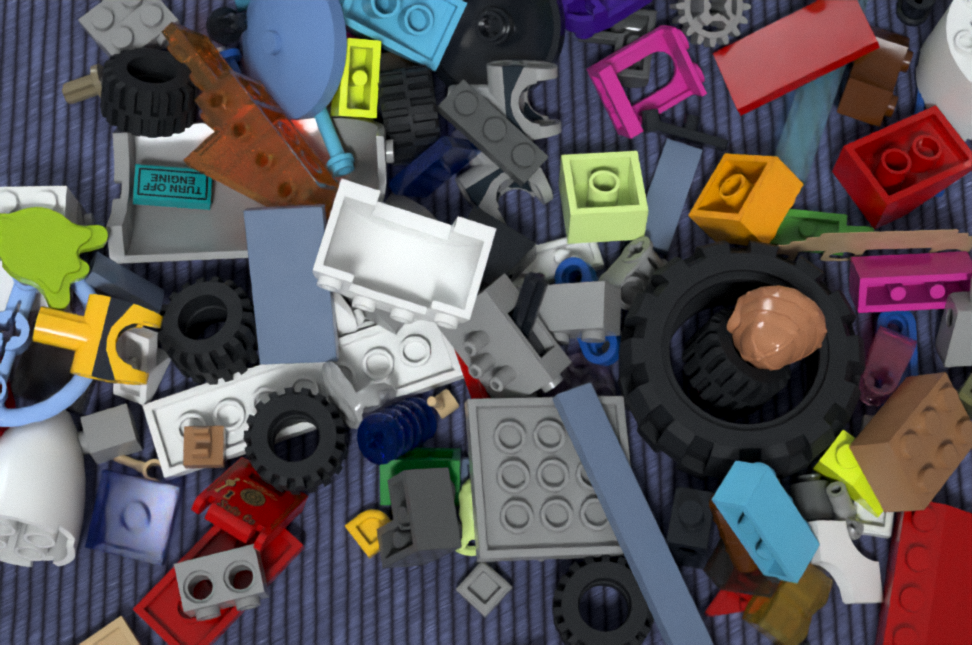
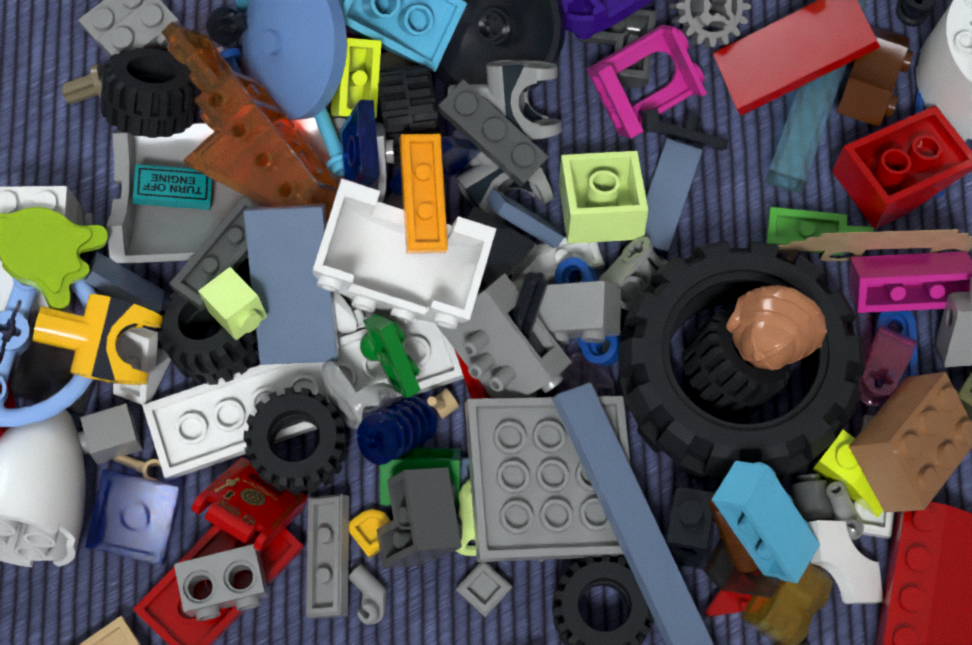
(204, 447): medium nougat tile -> none
(221, 250): none -> dark grey plate
(233, 303): none -> yellowish green brick
(327, 556): none -> light grey tile
(360, 145): none -> clear blue tile
(373, 596): none -> light grey arm
(384, 344): none -> green plate
(423, 193): none -> light orange tile
(524, 218): none -> sand blue tile
(746, 199): light orange brick -> none

